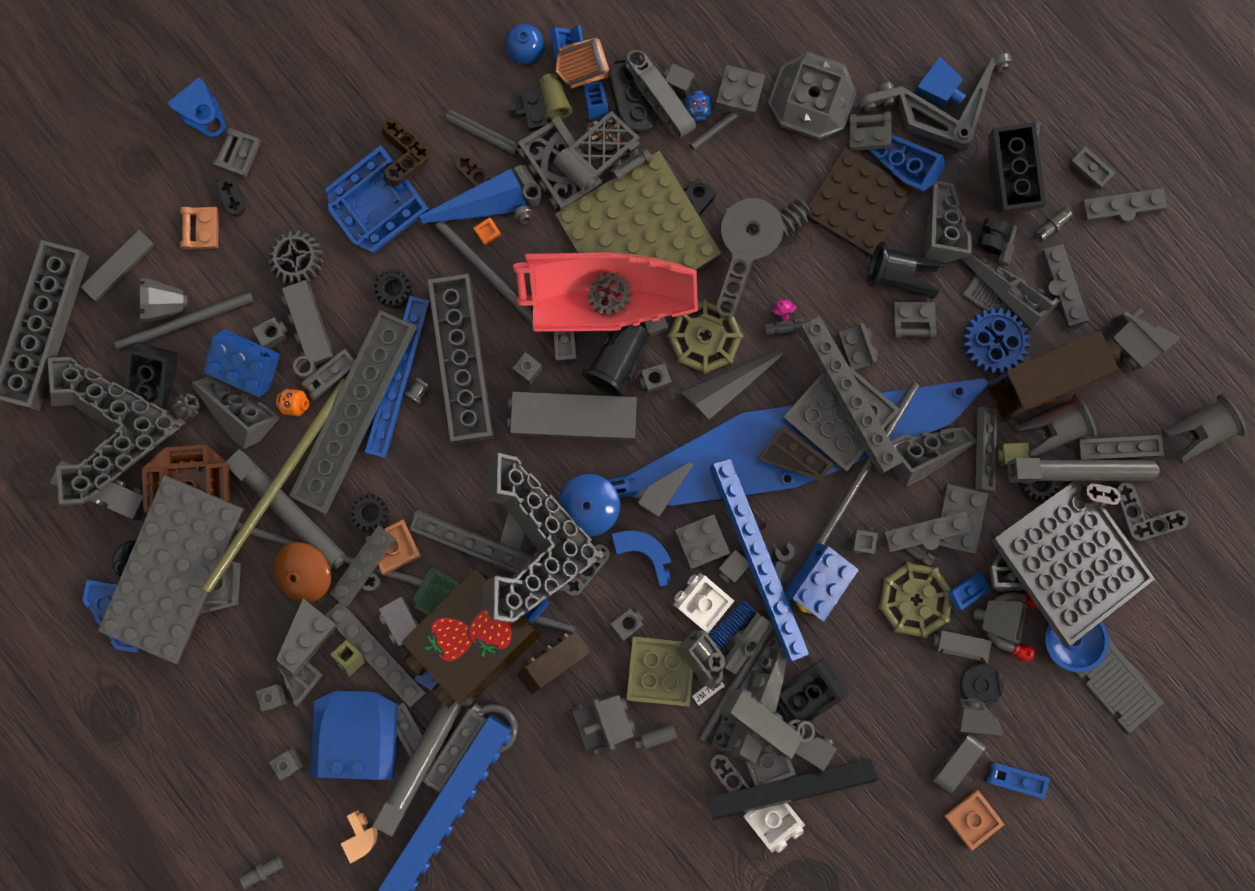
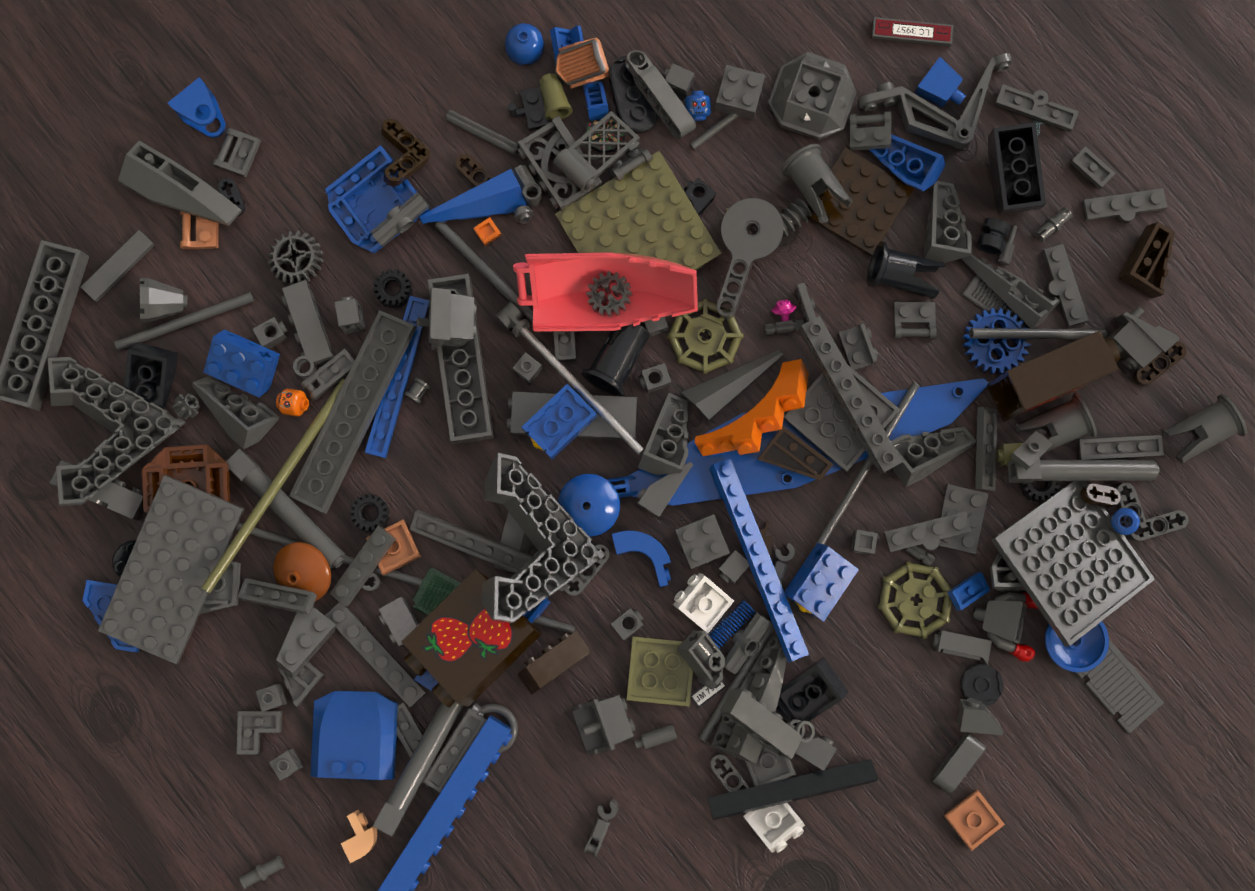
(173, 186): none -> dark grey wedge
(250, 726): none -> dark grey plate
(277, 596): none -> dark grey plate
(347, 658): olive brick -> none
(350, 315): none -> dark grey brick
(400, 219): none -> dark grey piece
(449, 318): none -> dark grey piece
(510, 318): none -> flat silver piece
(559, 422): none -> blue piece
(601, 826): none -> dark grey piece
(667, 445): none -> dark grey wedge
(767, 416): none -> orange arch
(806, 303): none -> dark grey plate
(813, 178): none -> dark grey piece
(912, 31): none -> tile
(1006, 333): none -> dark grey piece
(1018, 780): blue plate -> none
(1031, 450): none -> dark grey plate
(1036, 107): none -> dark grey hinge
(1130, 527): none -> blue head
(1148, 261): none -> dark brown wedge
(1169, 362): none -> dark brown beam

